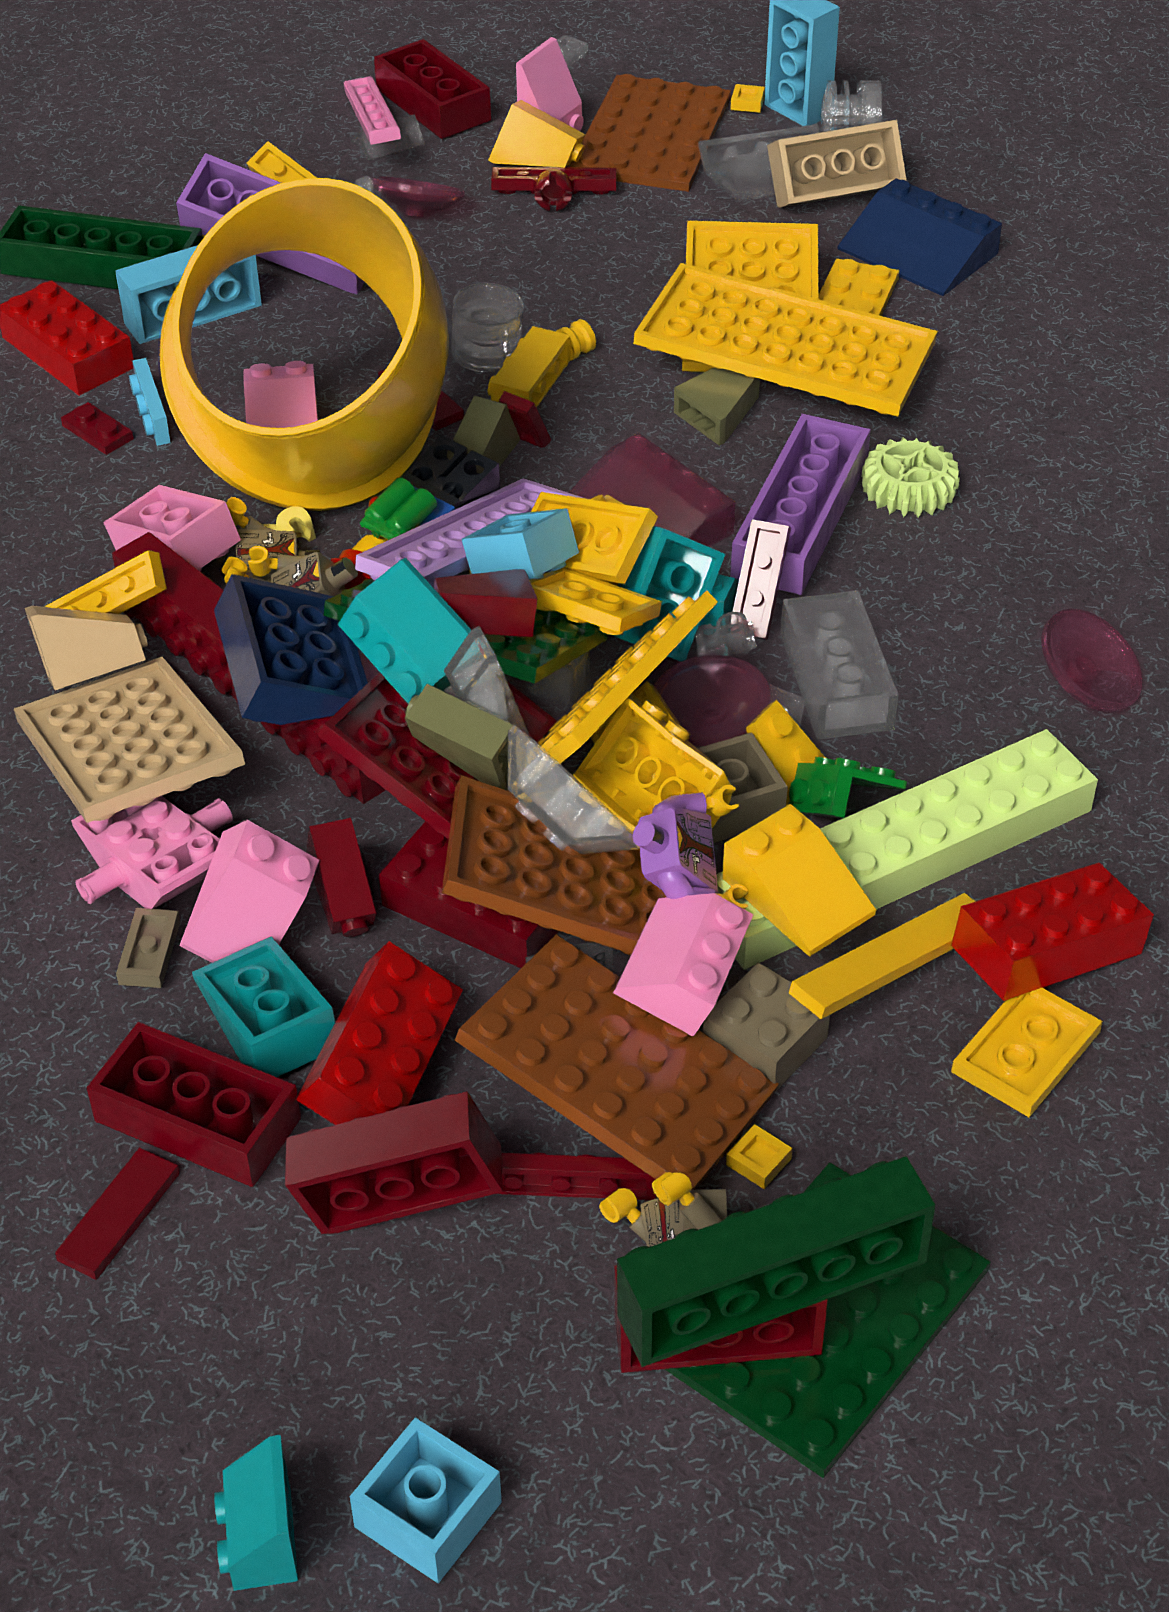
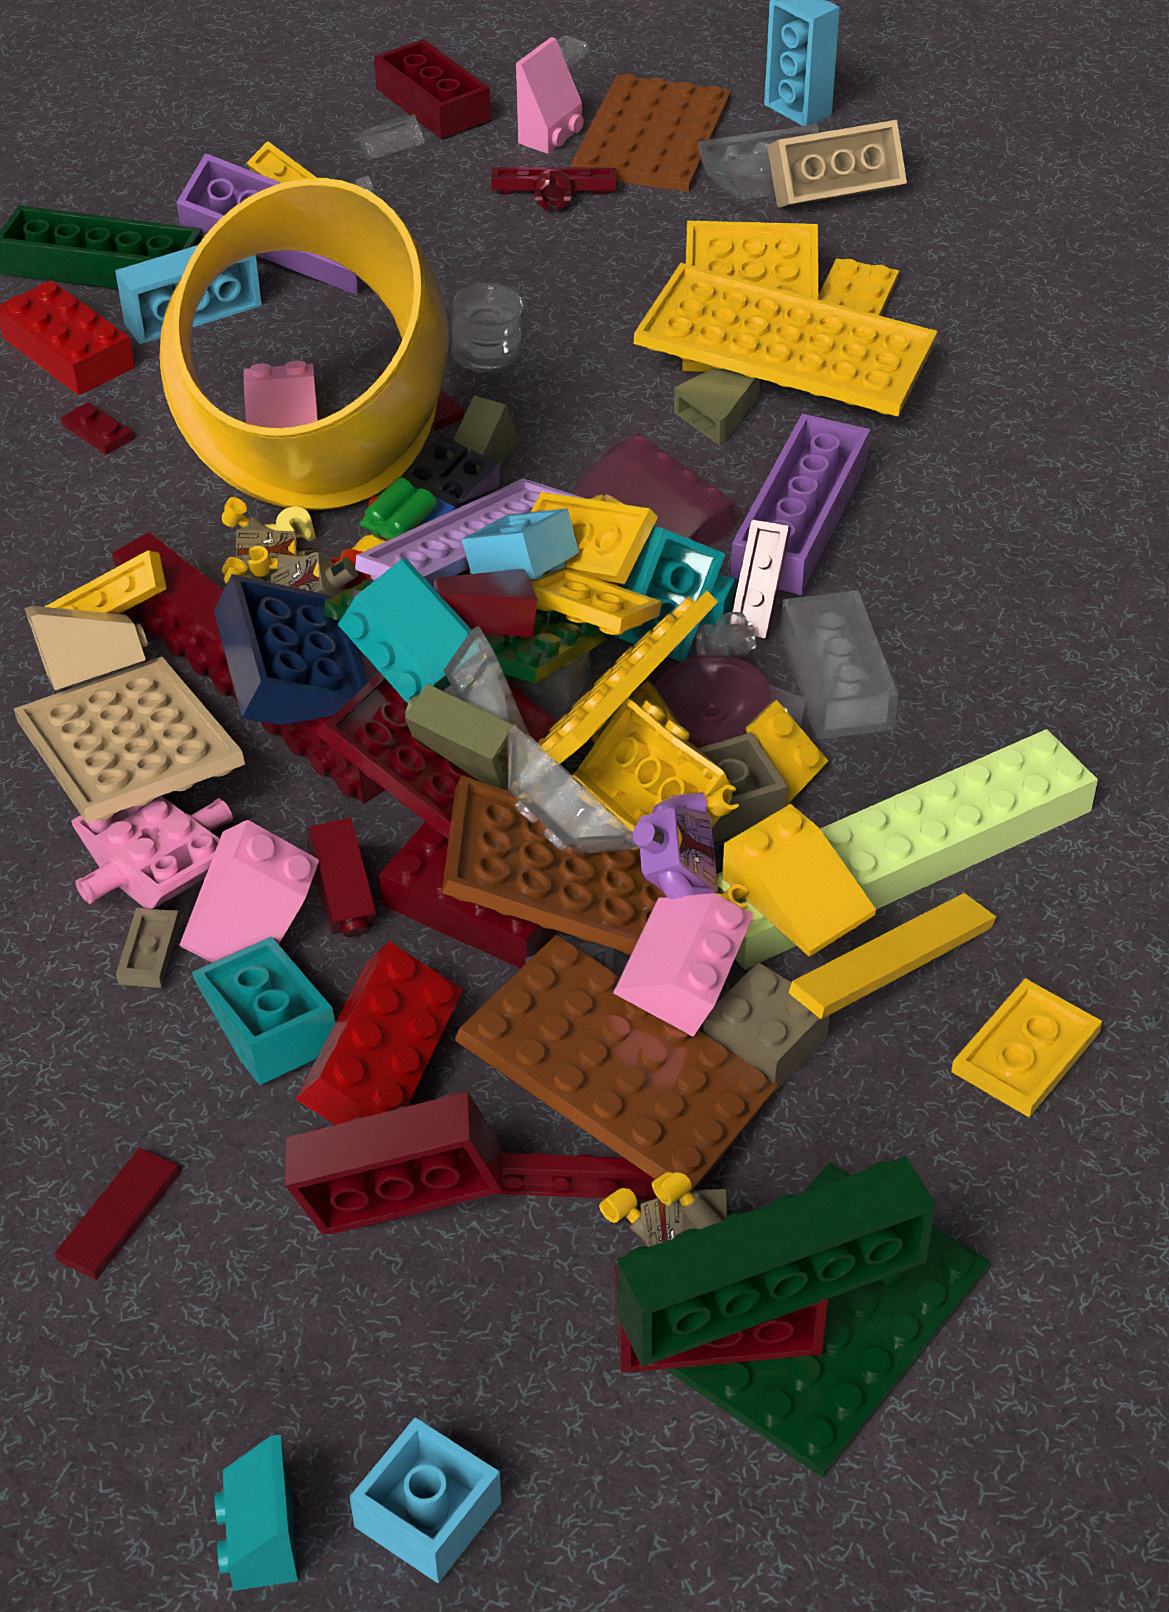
(149, 402): medium azure plate -> none
(184, 521): bright pink brick -> none
(194, 1103): dark red brick -> none
(371, 110): bright pink tile -> none
(417, 195): clear pink dish -> none
(526, 420): dark red tile -> none
(532, 366): yellow brick -> none
(536, 139): yellow slope -> none
(581, 338): yellow wheel -> none
(747, 98): yellow plate -> none
(759, 1156): yellow plate -> none
(825, 785): green bracket -> none
(849, 109): clear wheel -> none
(910, 476): yellowish green gear -> none
(922, 237): dark blue slope -> none
(1051, 930): red brick -> none
(1091, 661): clear pink dish -> none

